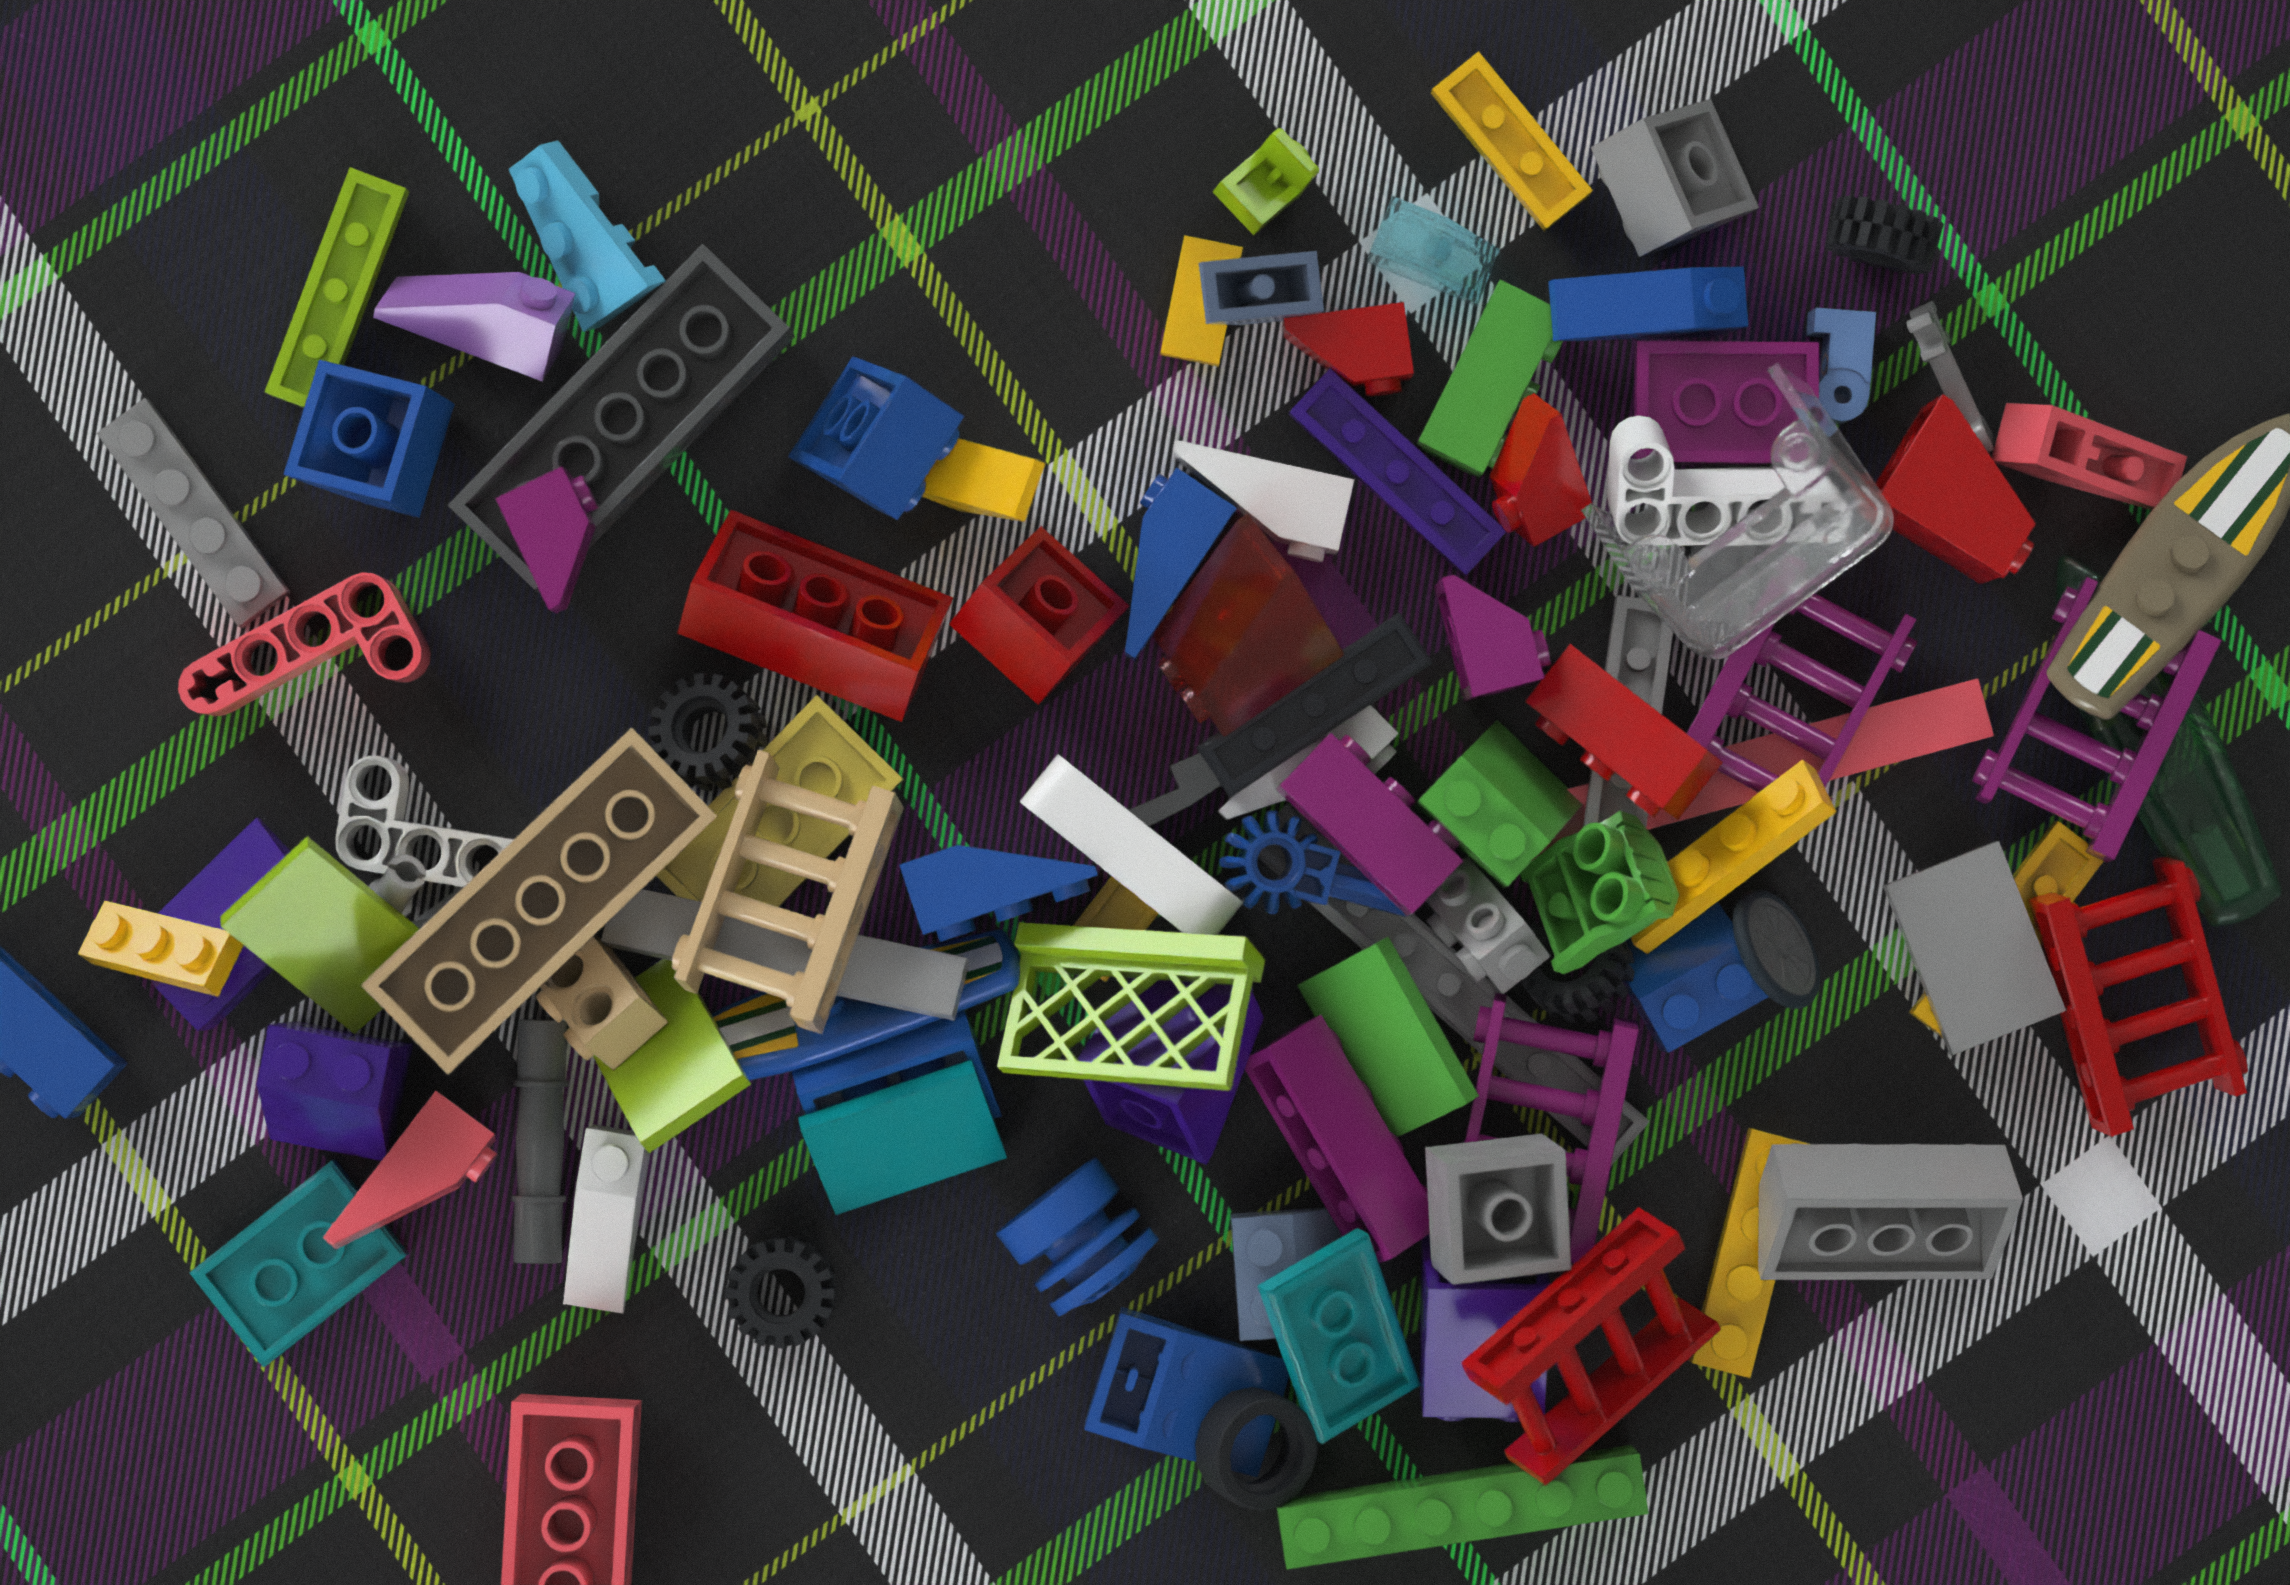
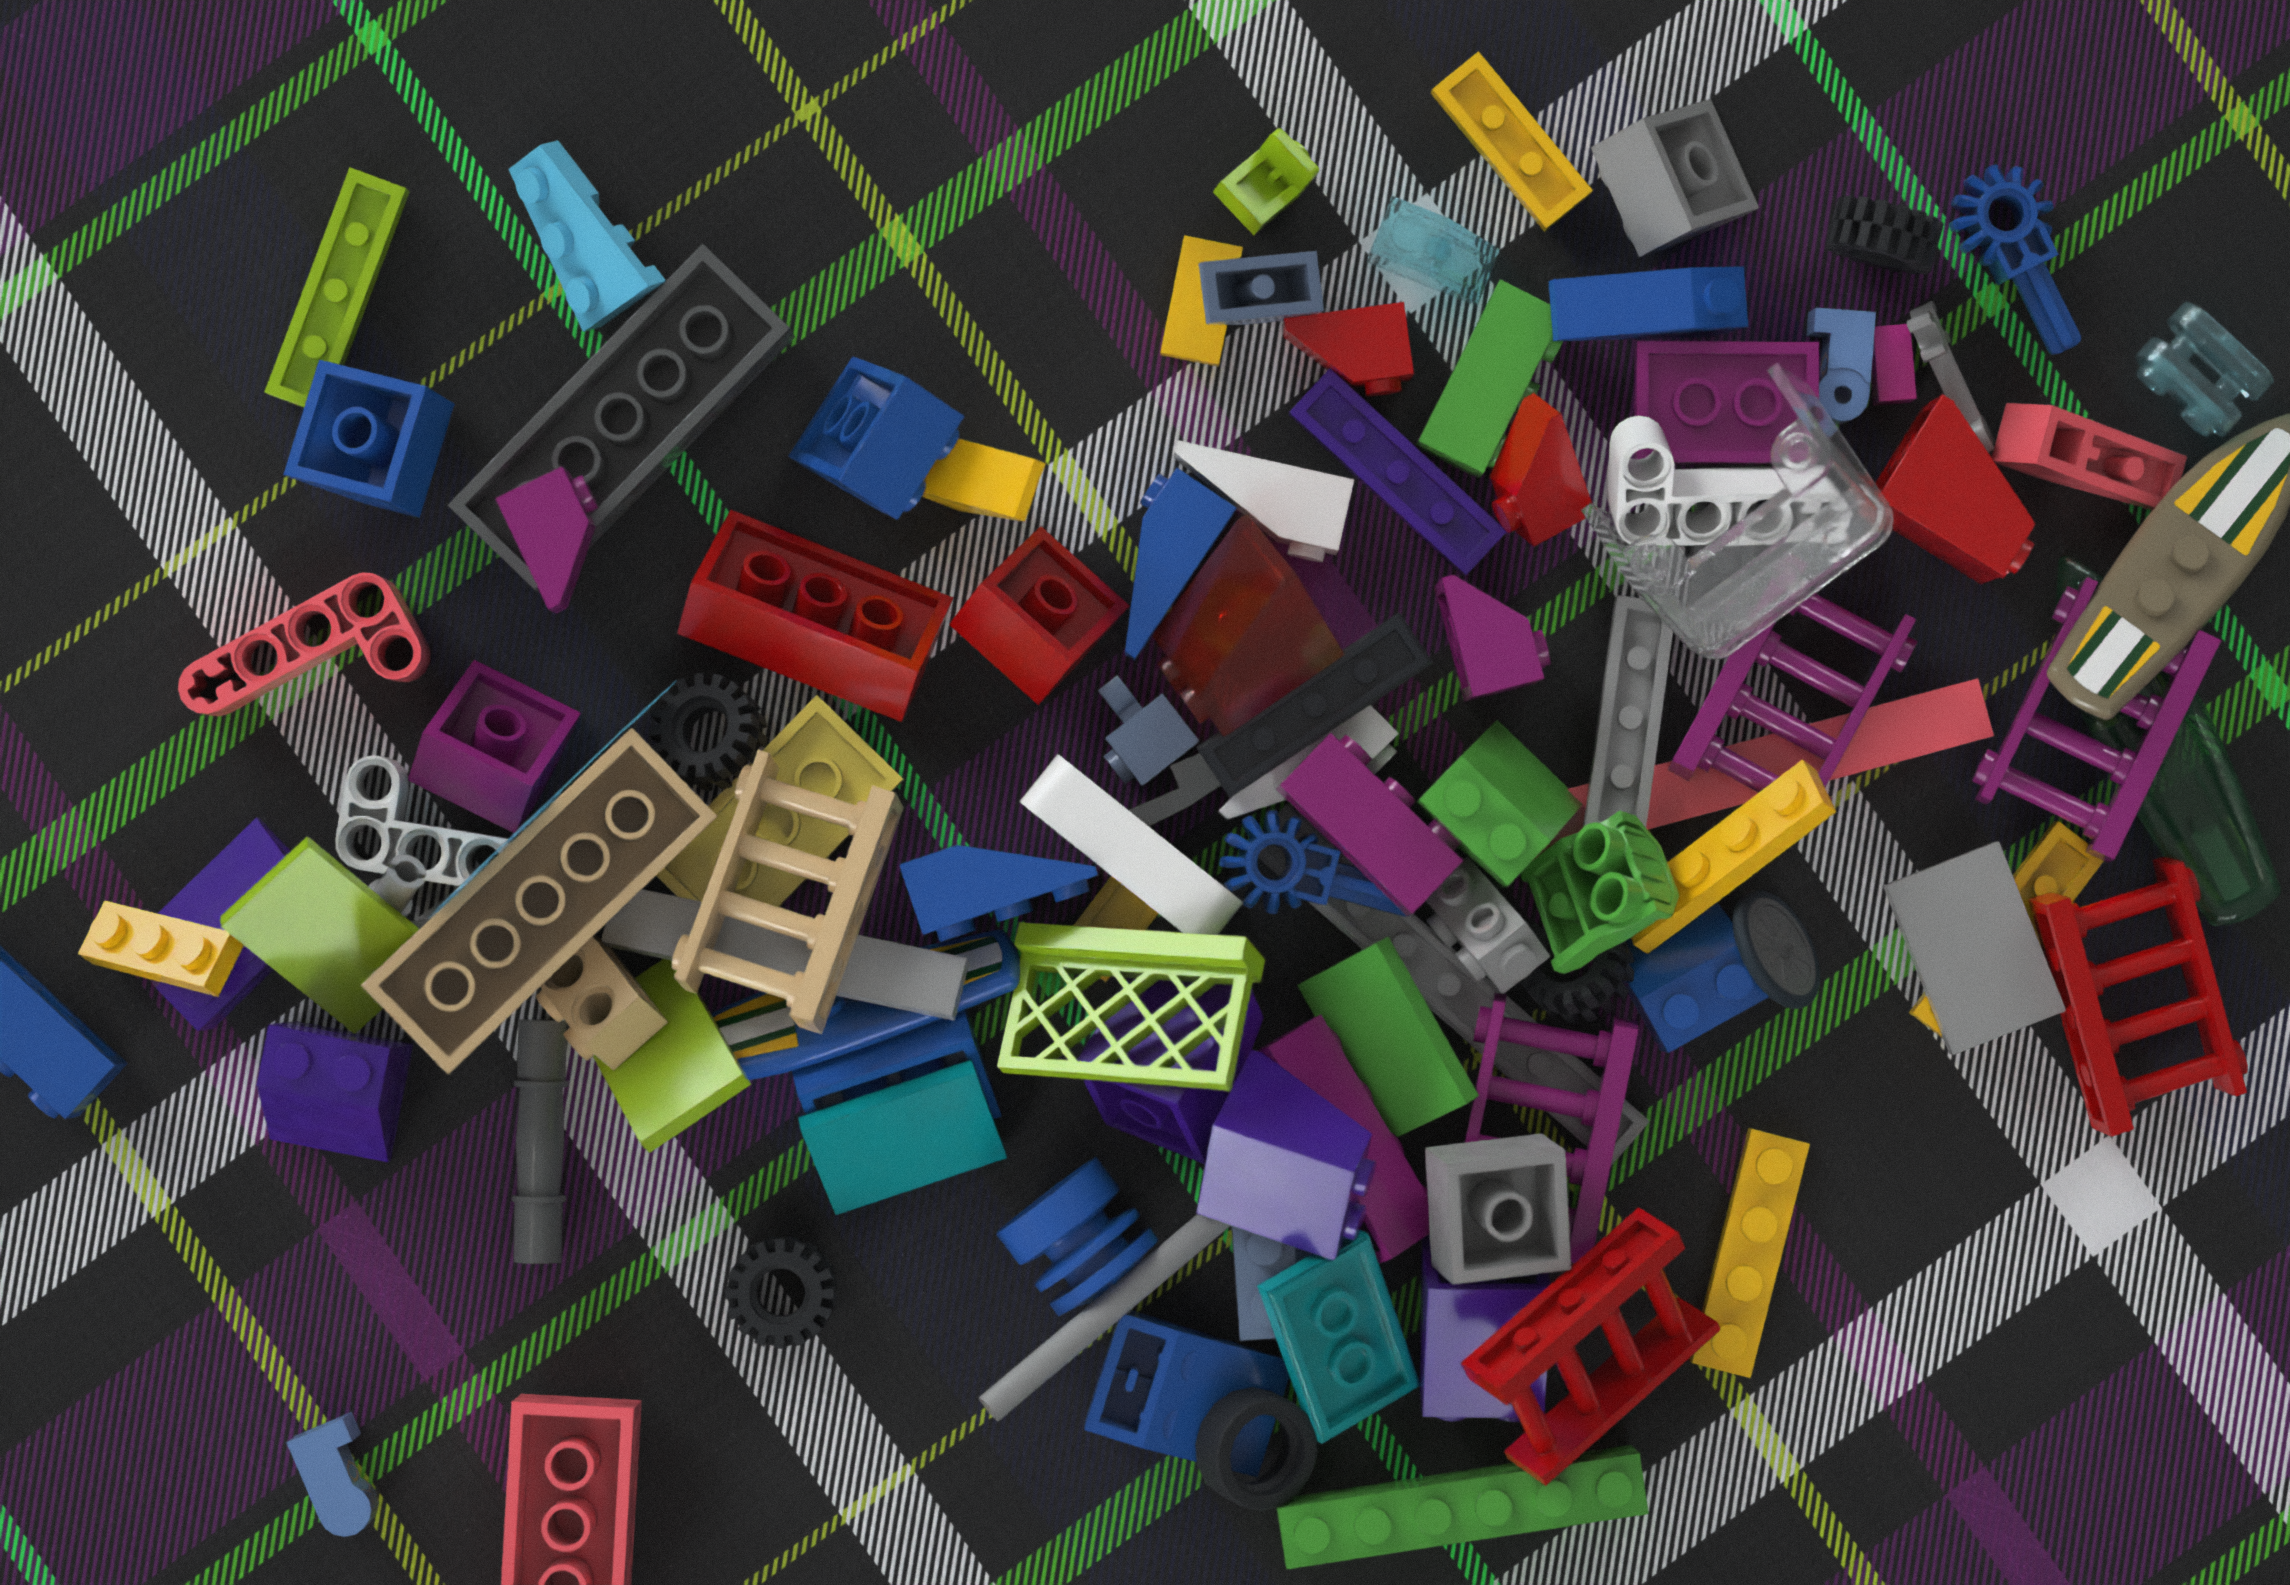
(193, 513): light grey plate -> none
(281, 1273): teal tile -> none
(331, 1476): none -> medium blue leg
(424, 1164): coral slope -> none
(490, 315): medium lavender slope -> none
(493, 746): none -> magenta slope
(545, 805): none -> medium azure piece
(605, 1218): white slope -> none
(1100, 1315): none -> light grey piece
(1149, 735): none -> sand blue brick
(1286, 1162): none -> slope
(1621, 735): red brick -> none
(1885, 1211): light grey slope -> none
(1893, 366): none -> dark pink piece
(2017, 252): none -> blue gear
(2205, 405): none -> clear light blue brick

